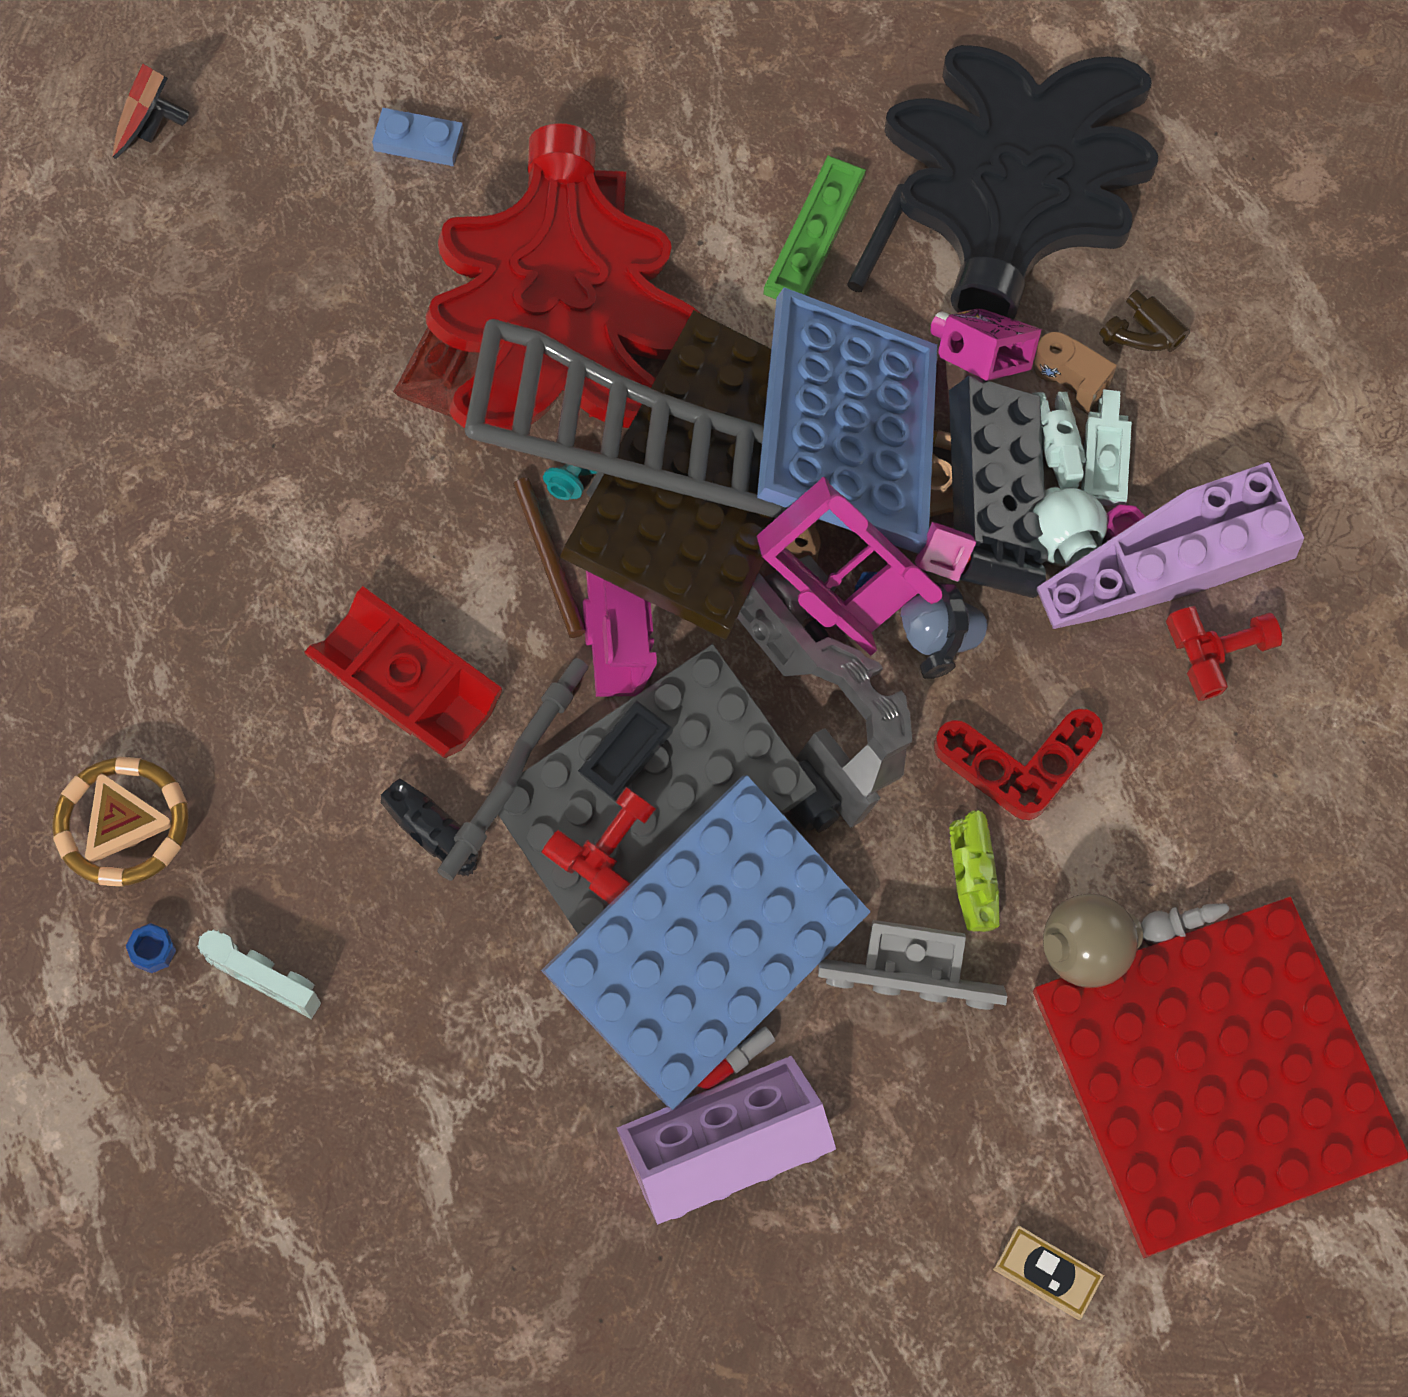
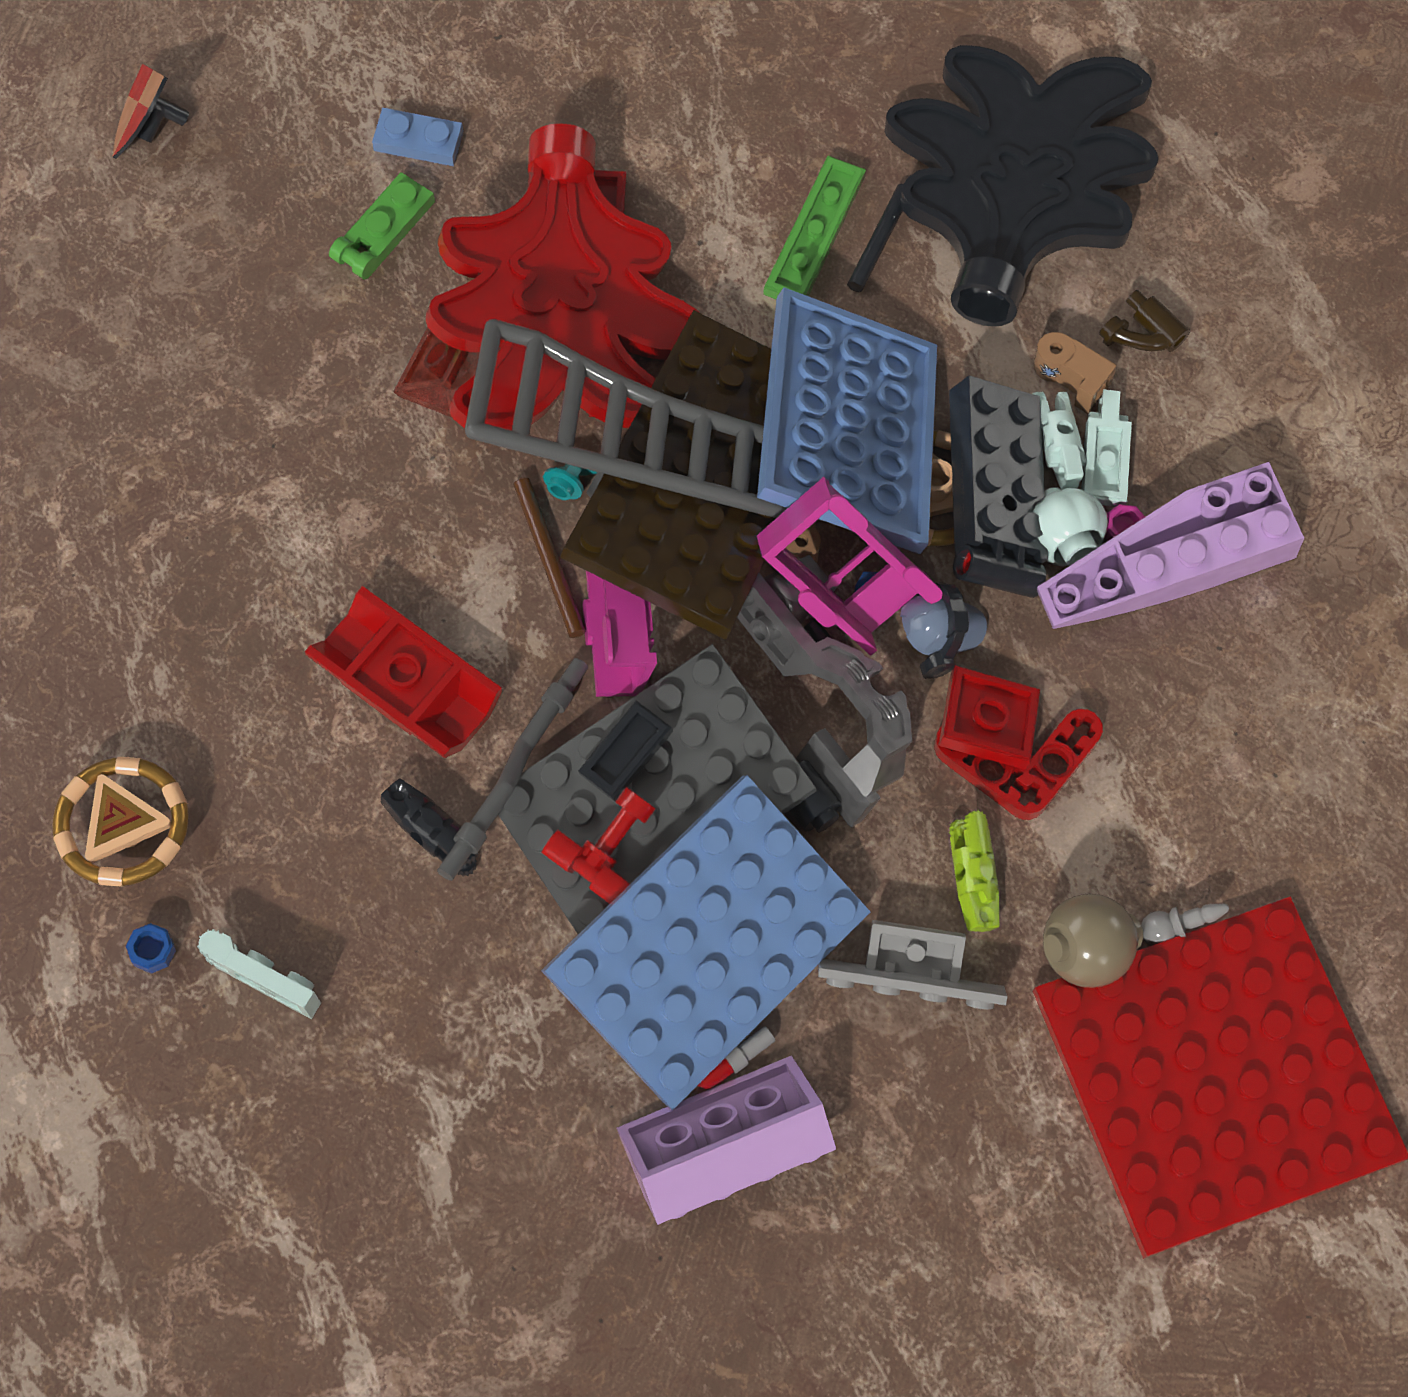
(382, 226): none -> bright green plate
(945, 551): dark pink tile -> none
(986, 342): dark pink torso -> none
(990, 717): none -> red tile
(1048, 1272): tile -> none
(1208, 650): red bar -> none

